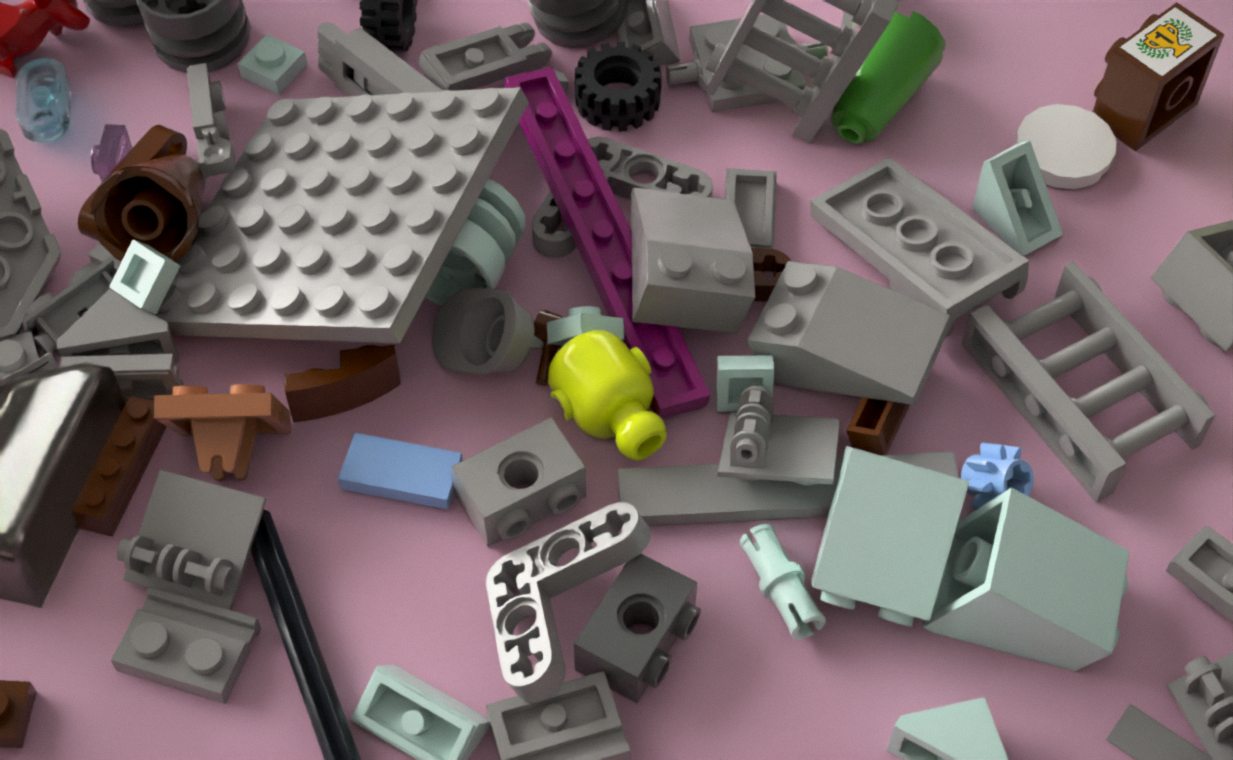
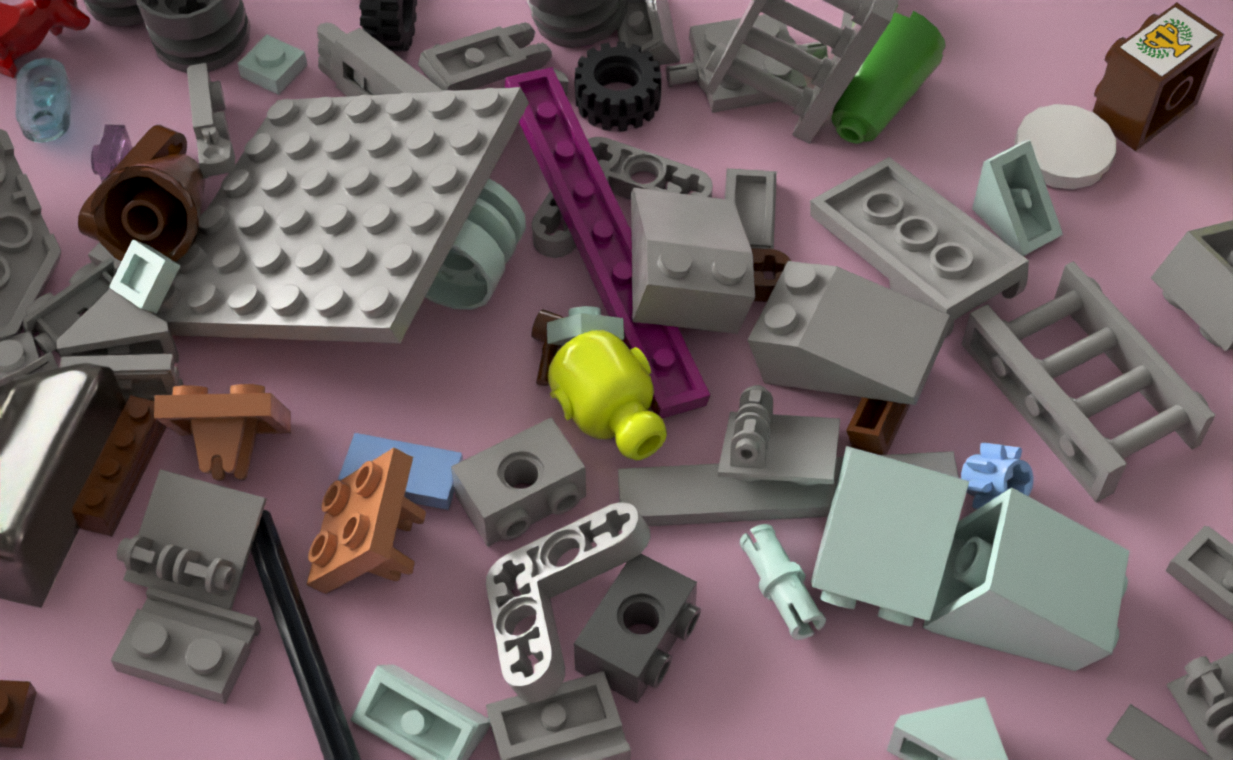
(362, 378): reddish brown slope -> none
(362, 524): none -> nougat plate
(483, 332): light grey piece -> none
(739, 373): light aqua plate -> none

